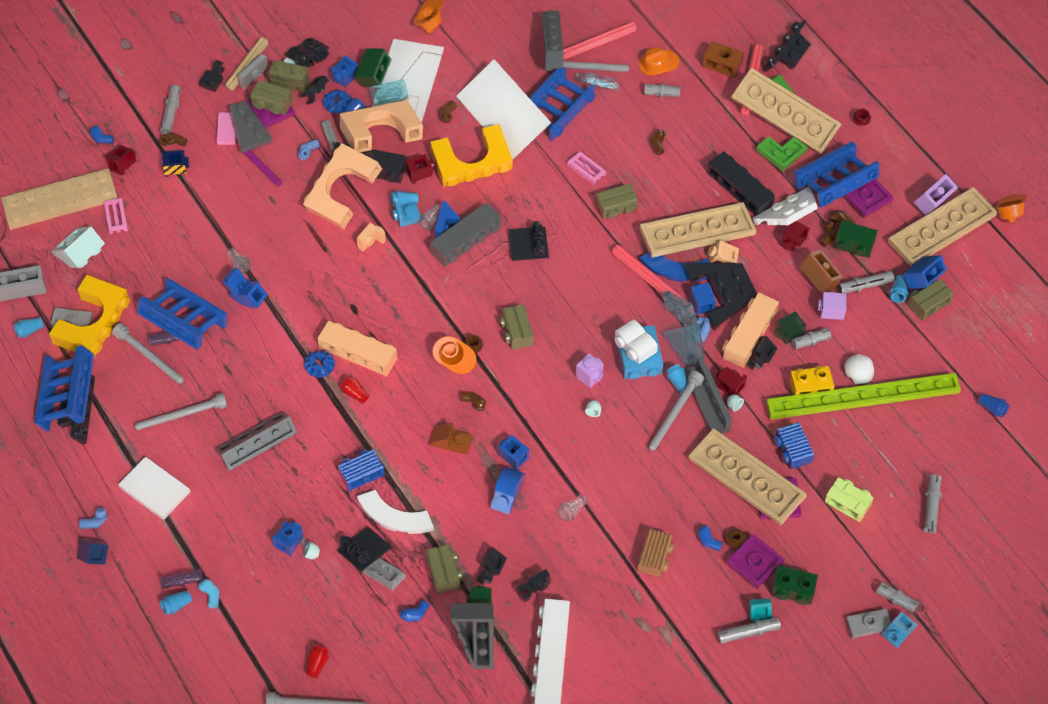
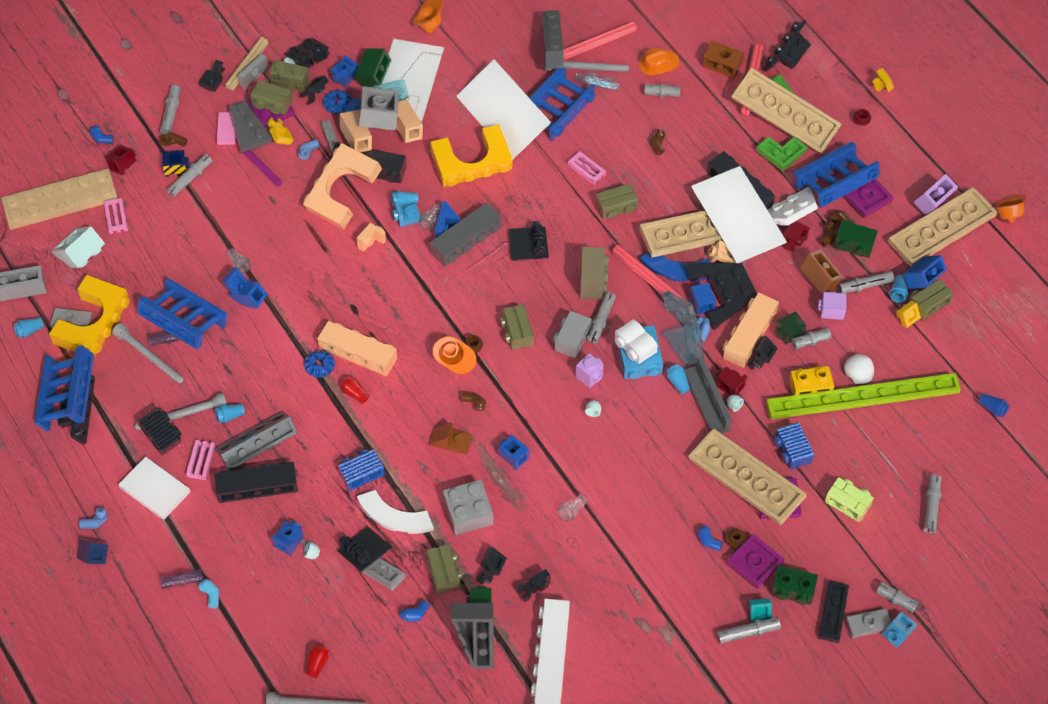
(160, 431): none -> black brick
(172, 603): dark azure cone -> none
(194, 171): none -> light grey pin
(203, 446): none -> bright pink tile
(226, 413): none -> dark azure cone
(256, 482): none -> black brick
(279, 133): none -> yellow plate
(378, 108): none -> light grey brick
(419, 168): dark red brick -> none
(445, 112): reddish brown arm -> none
(468, 507): none -> light grey brick
(506, 488): blue brick -> none
(572, 334): none -> light grey brick
(594, 273): none -> dark tan brick
(599, 323): none -> light grey pin
(655, 553): medium nougat brick -> none
(694, 380): light grey piece -> none
(738, 214): none -> white sticker
(833, 612): none -> black tile
(882, 81): none -> yellow tile
(908, 314): none -> yellow tile

